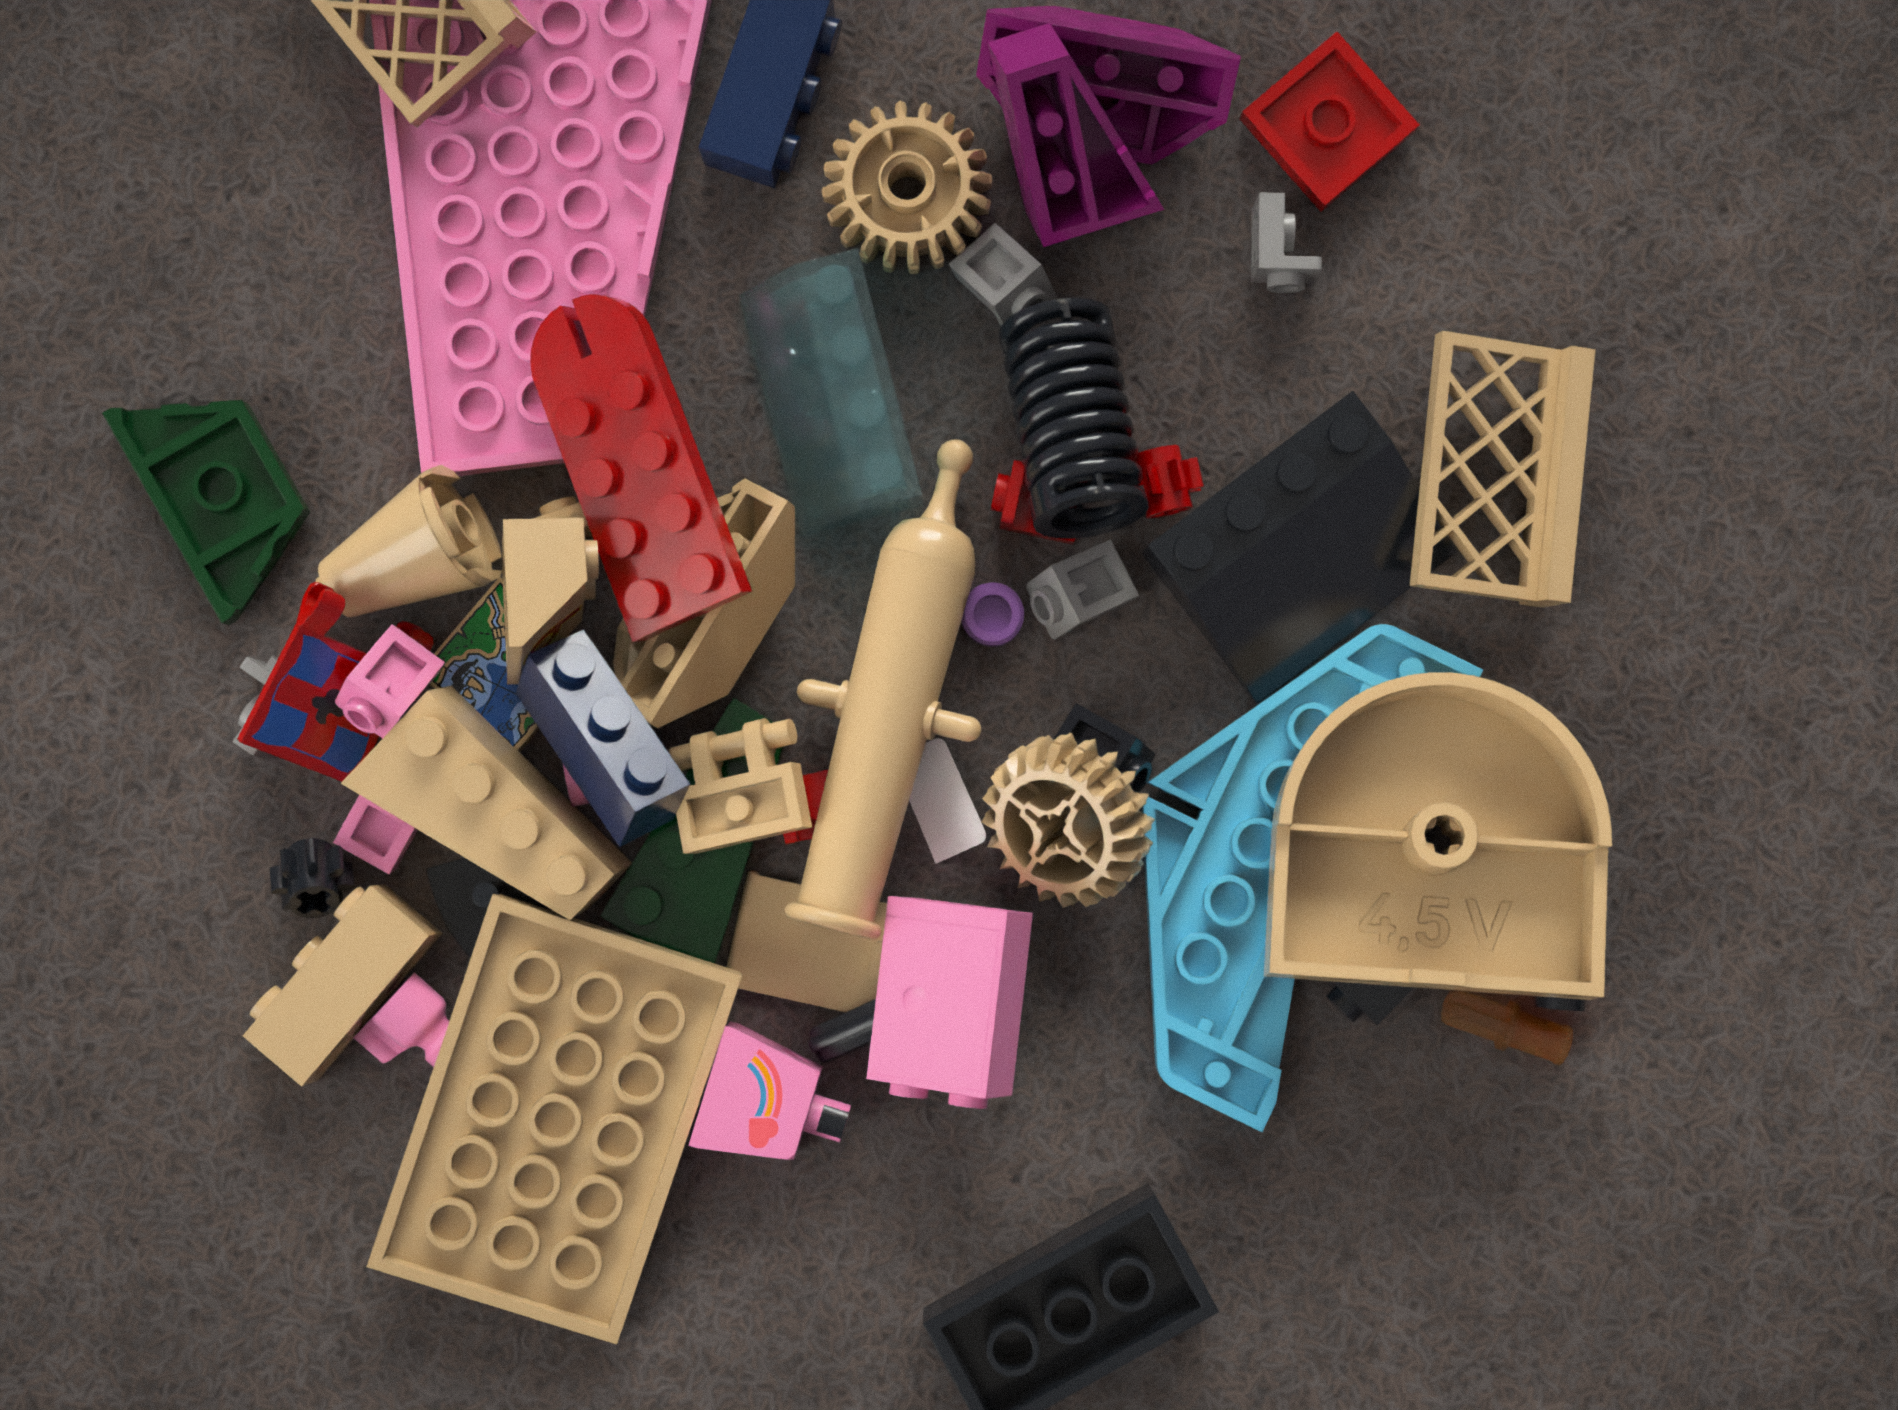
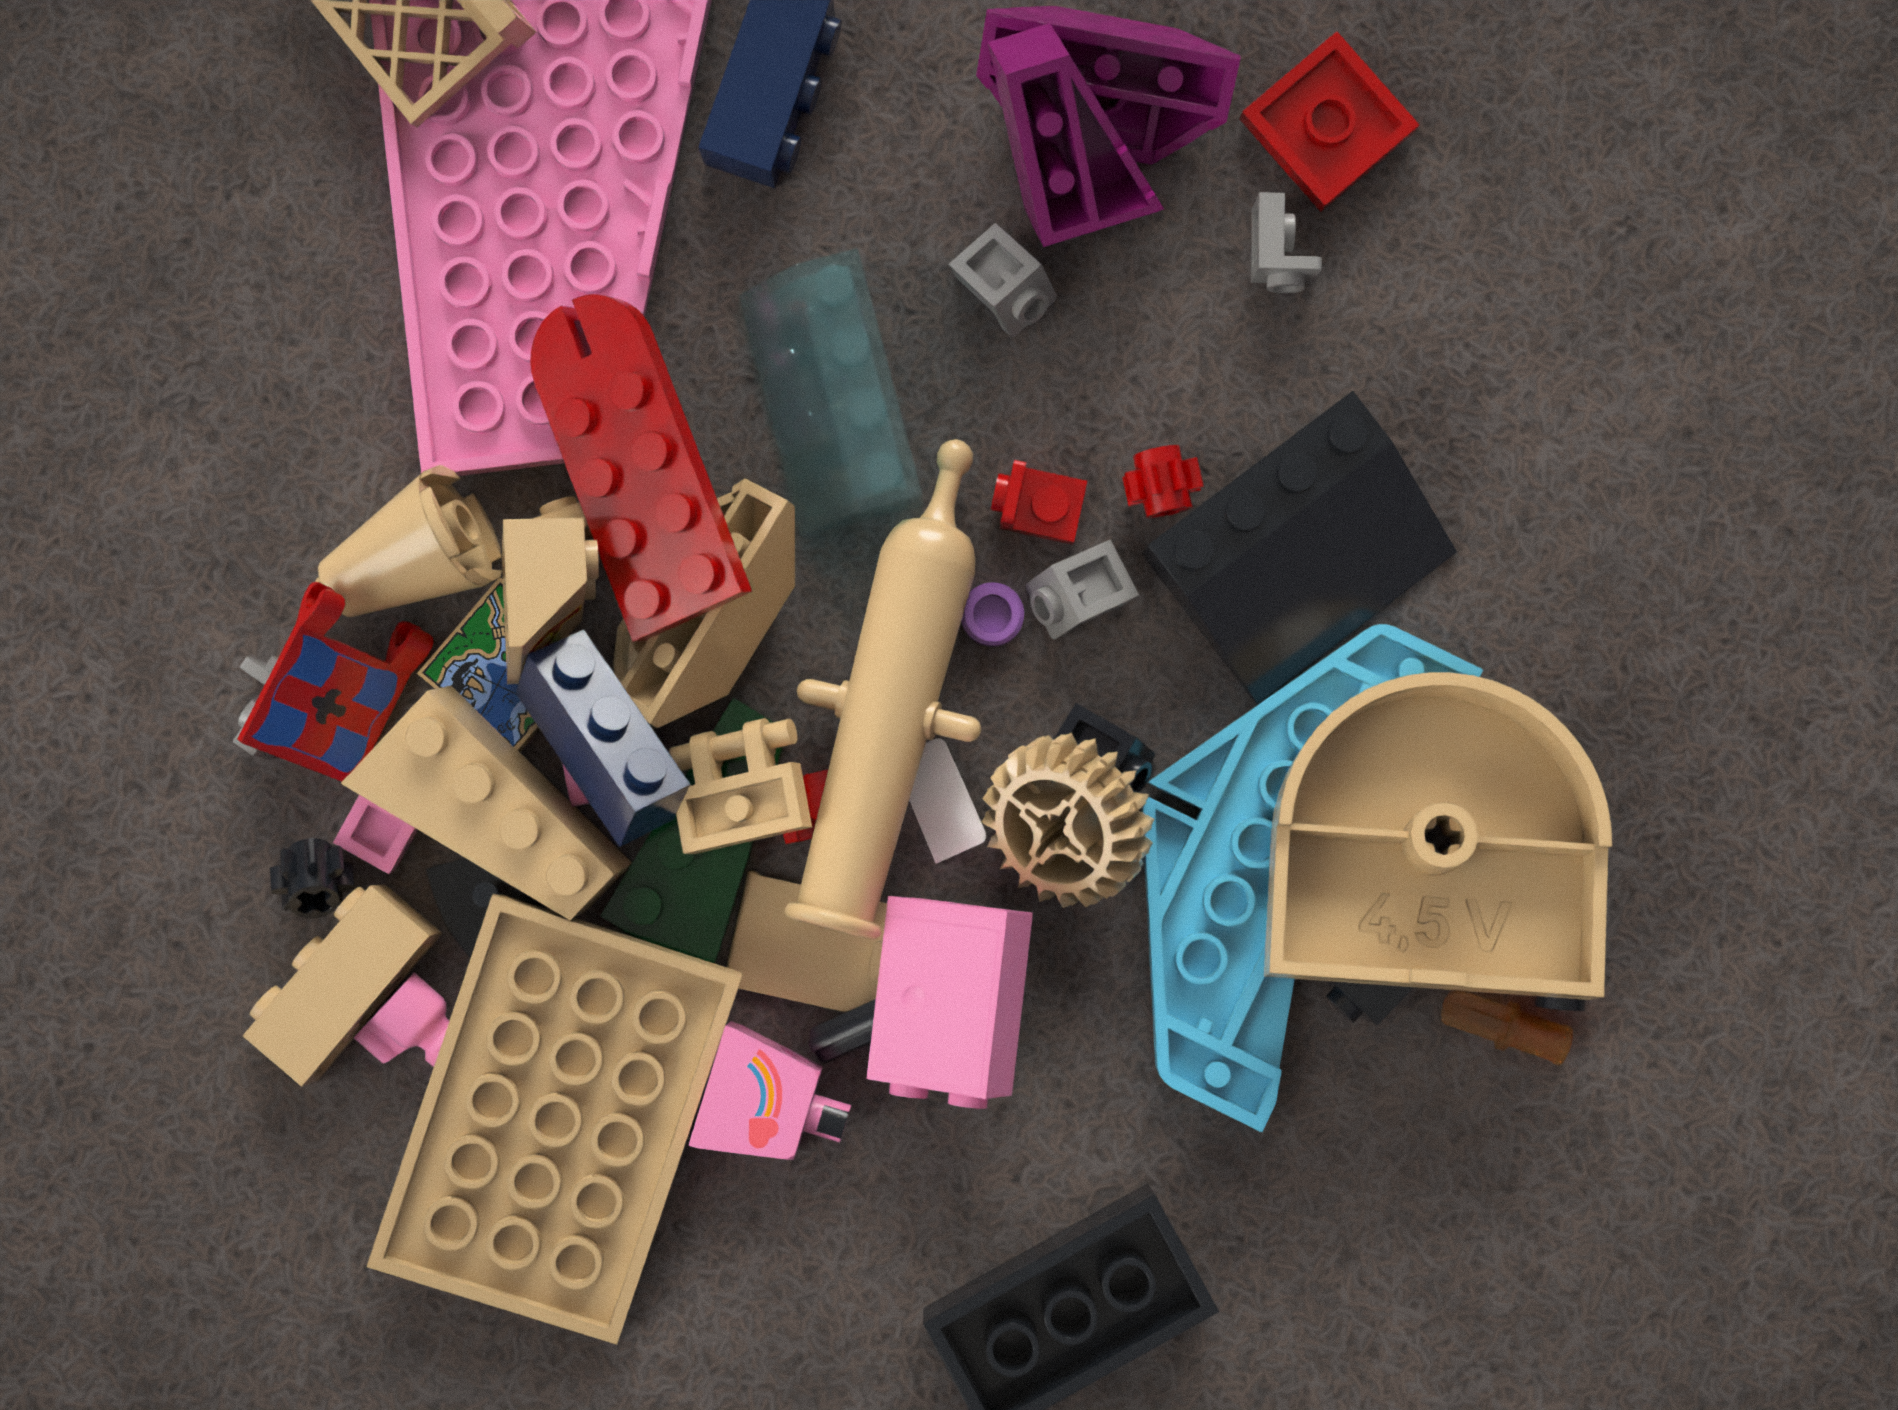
(215, 492): dark green wing -> none
(387, 682): bright pink bracket -> none
(899, 150): tan gear -> none
(1067, 388): black piece -> none
(1553, 481): tan fence -> none

